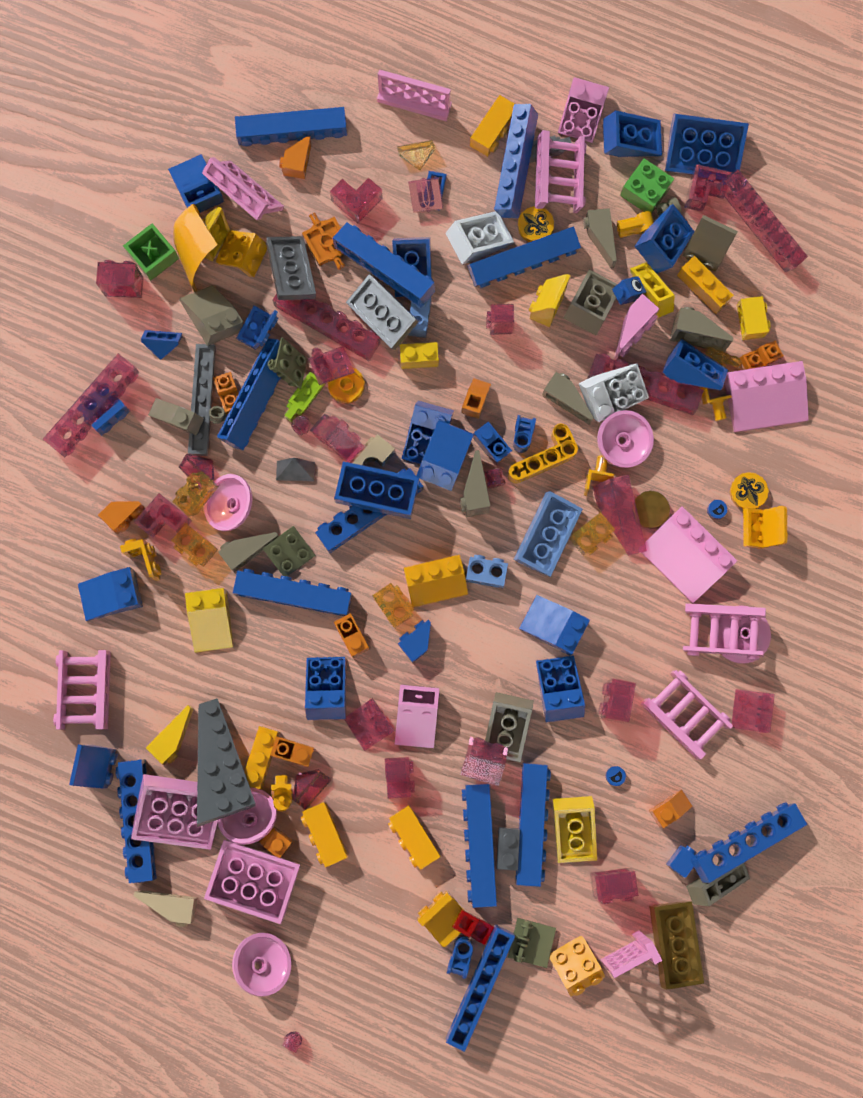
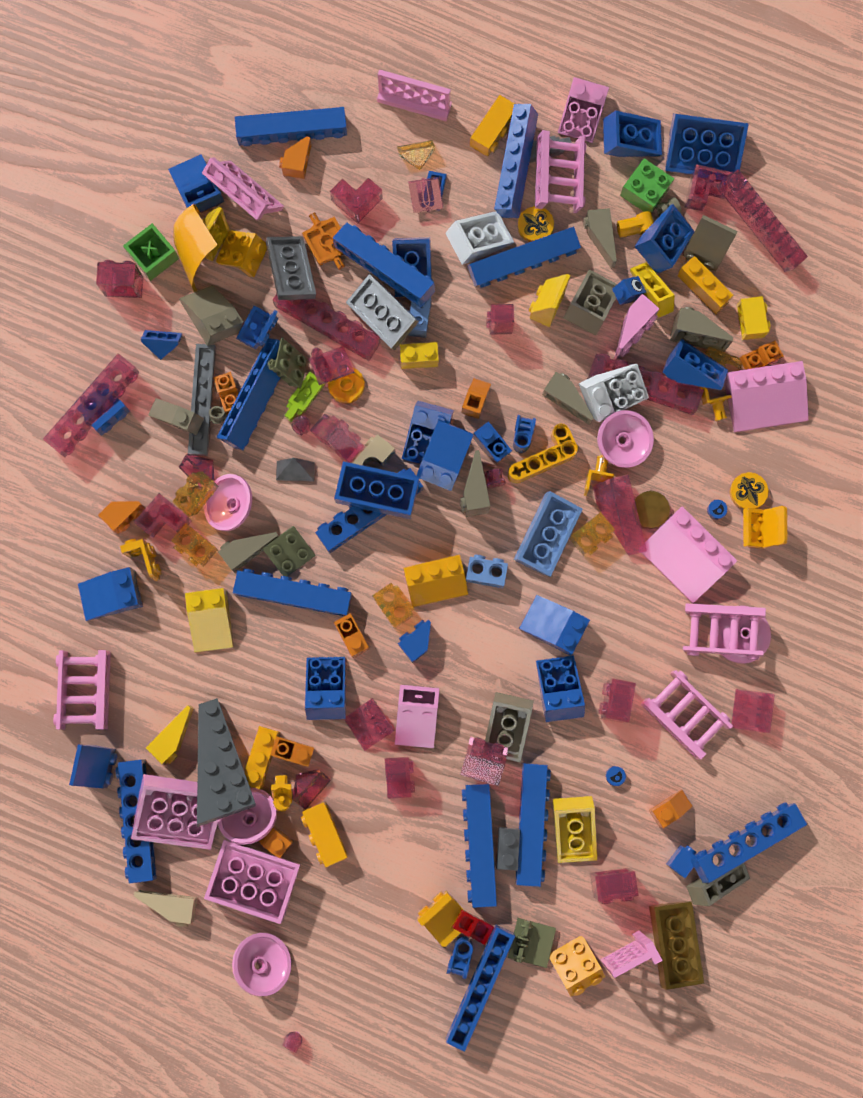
(413, 838): light orange brick -> none

